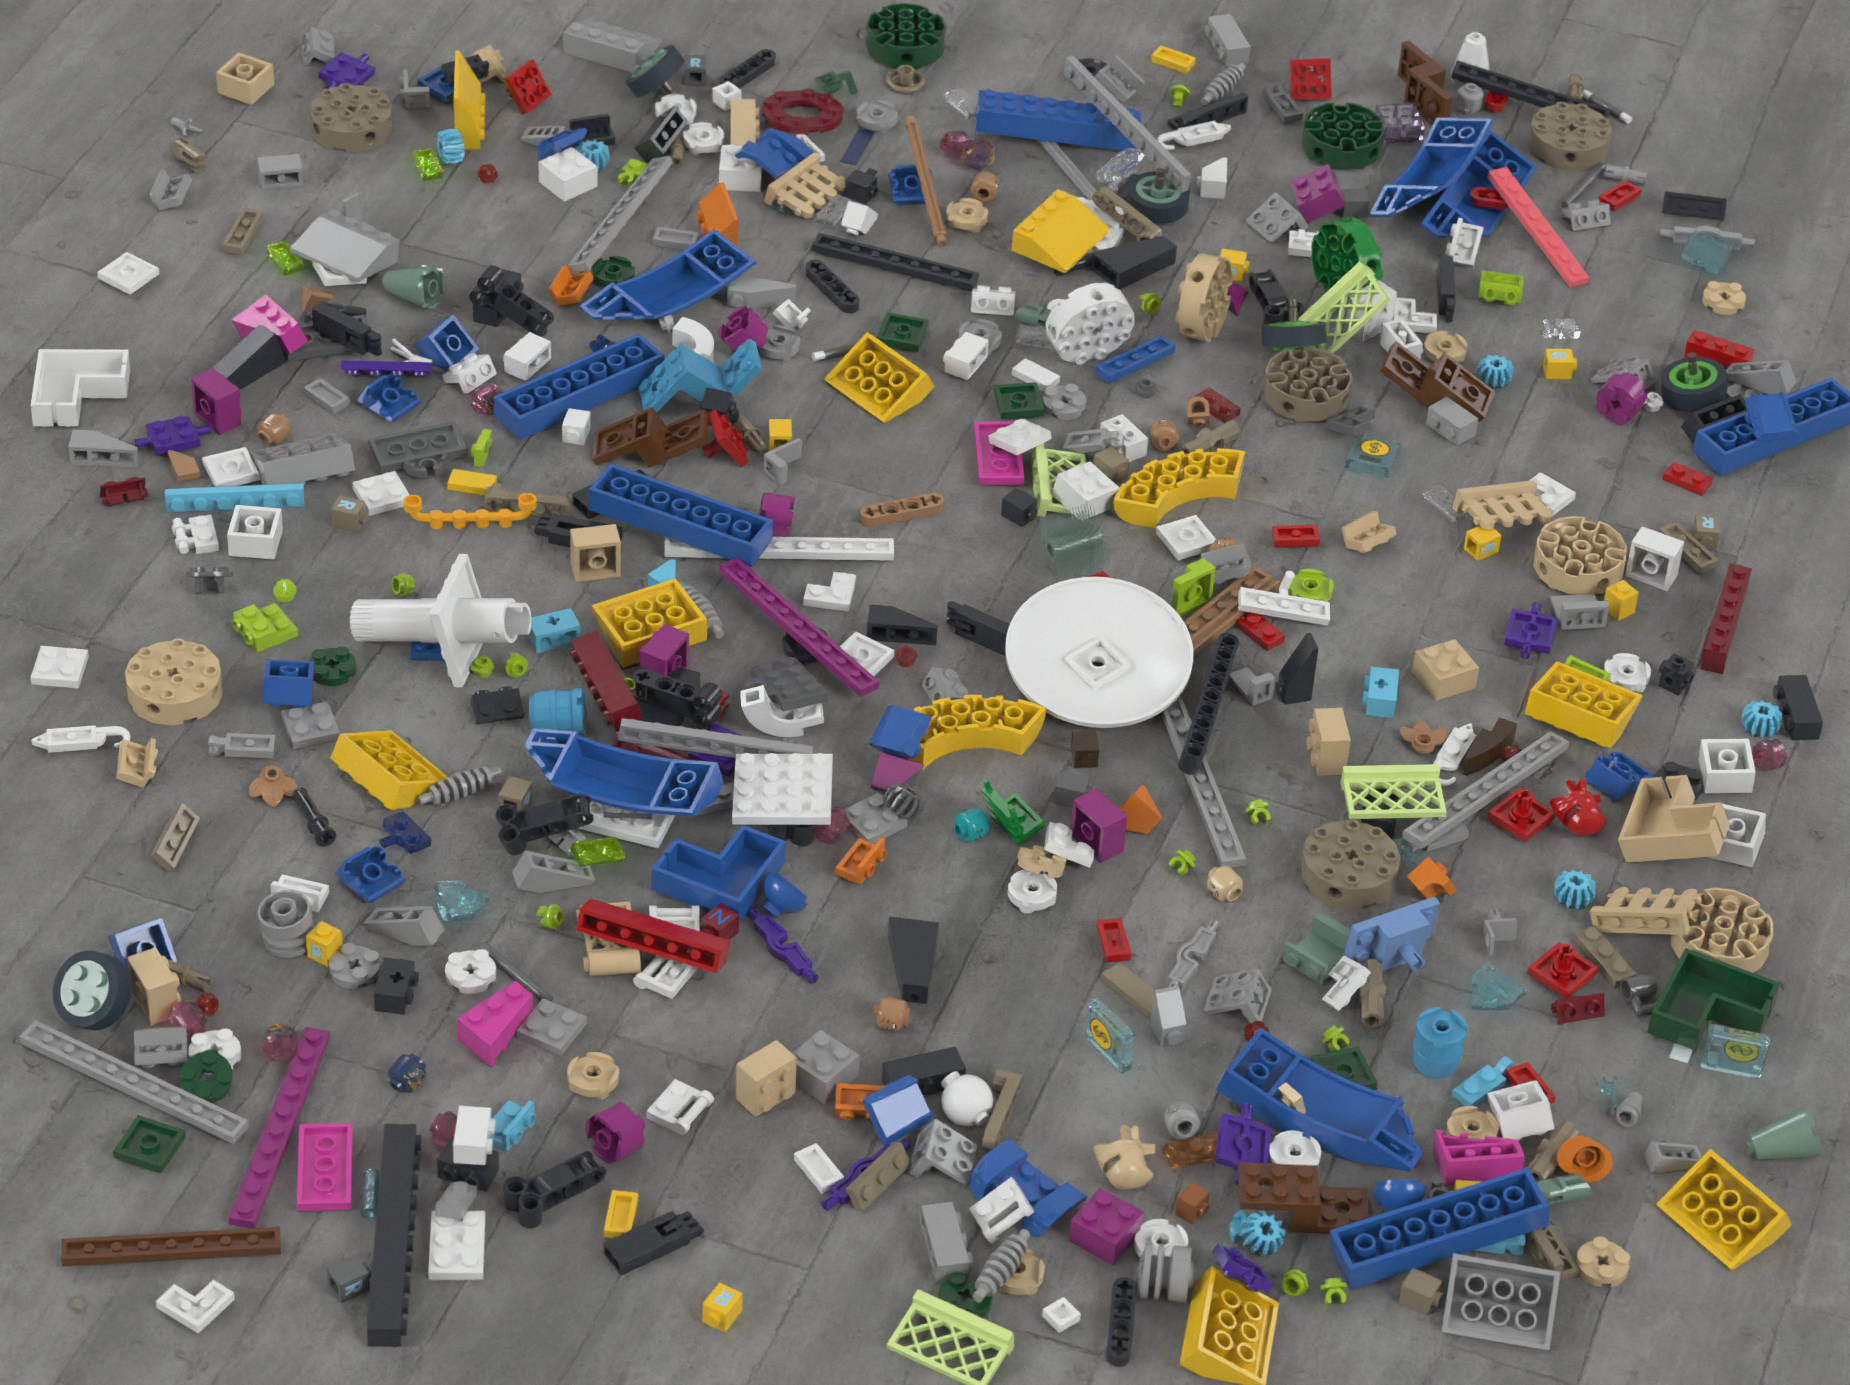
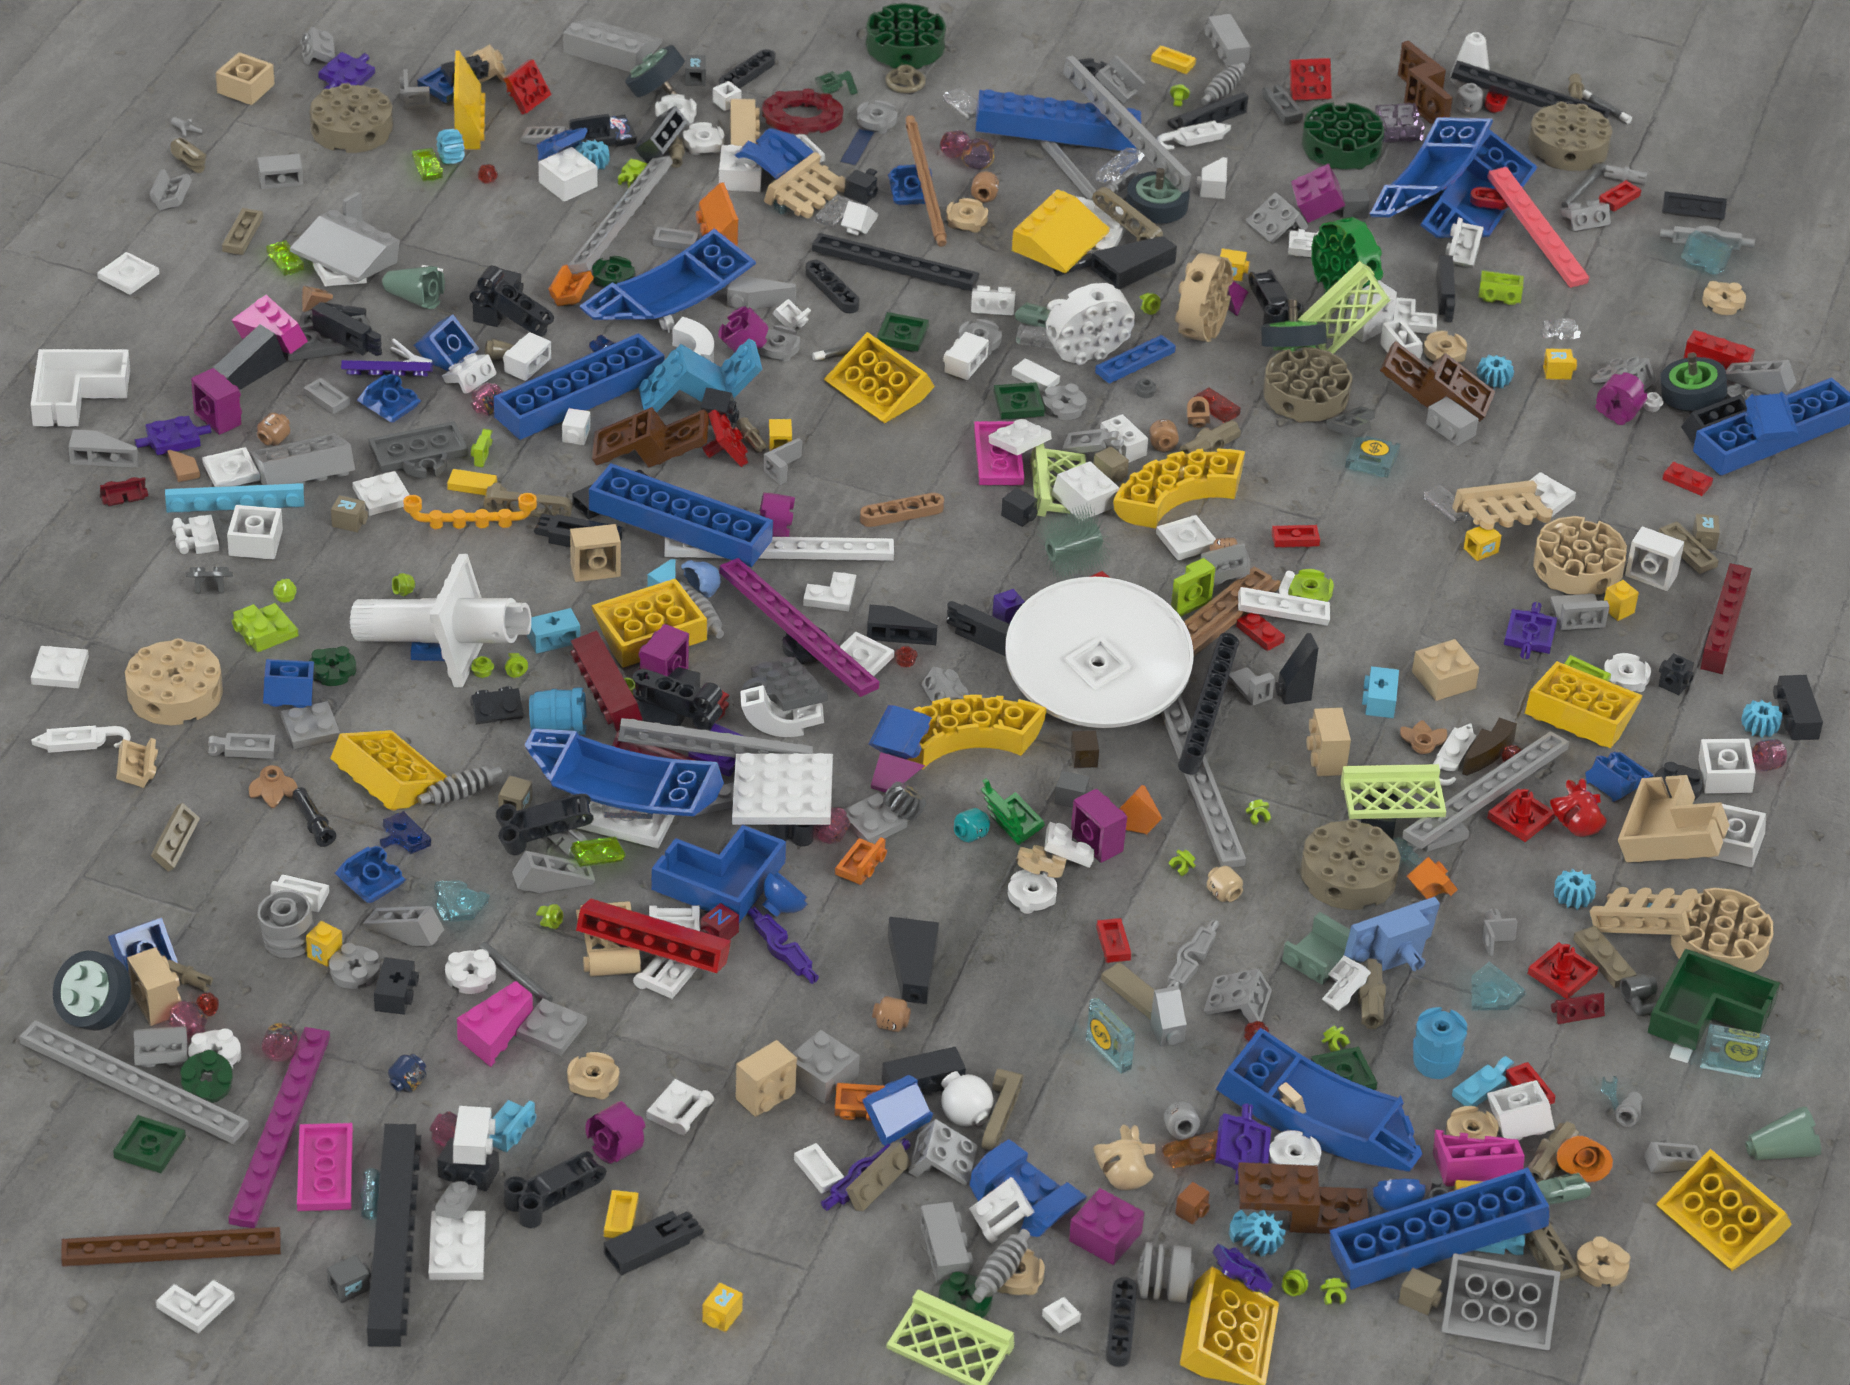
(496, 348): none -> dark tan cone
(622, 130): none -> tile
(702, 577): none -> medium blue hair
(1006, 605): none -> dark purple brick
(1159, 1230): white plate -> none
(1367, 533): tan bracket -> none

